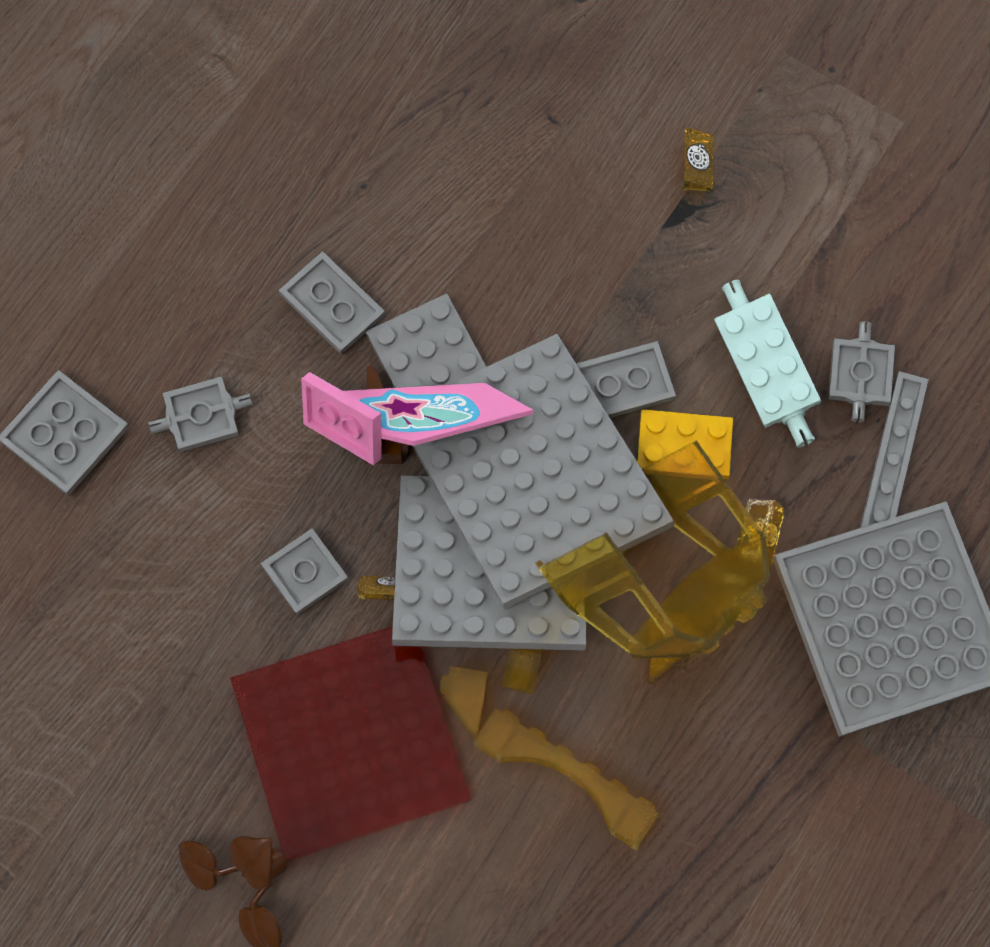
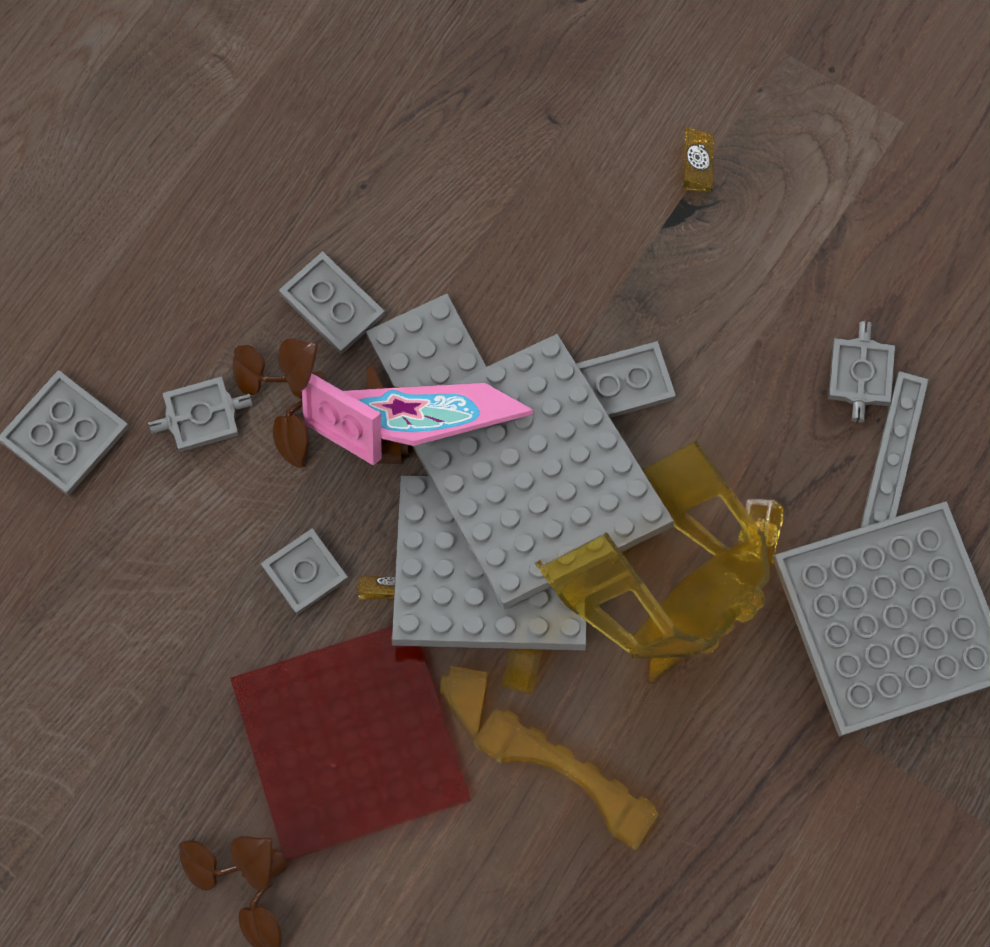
(297, 361): none -> reddish brown plant
(669, 431): yellow plate -> none
(768, 362): light aqua plate -> none

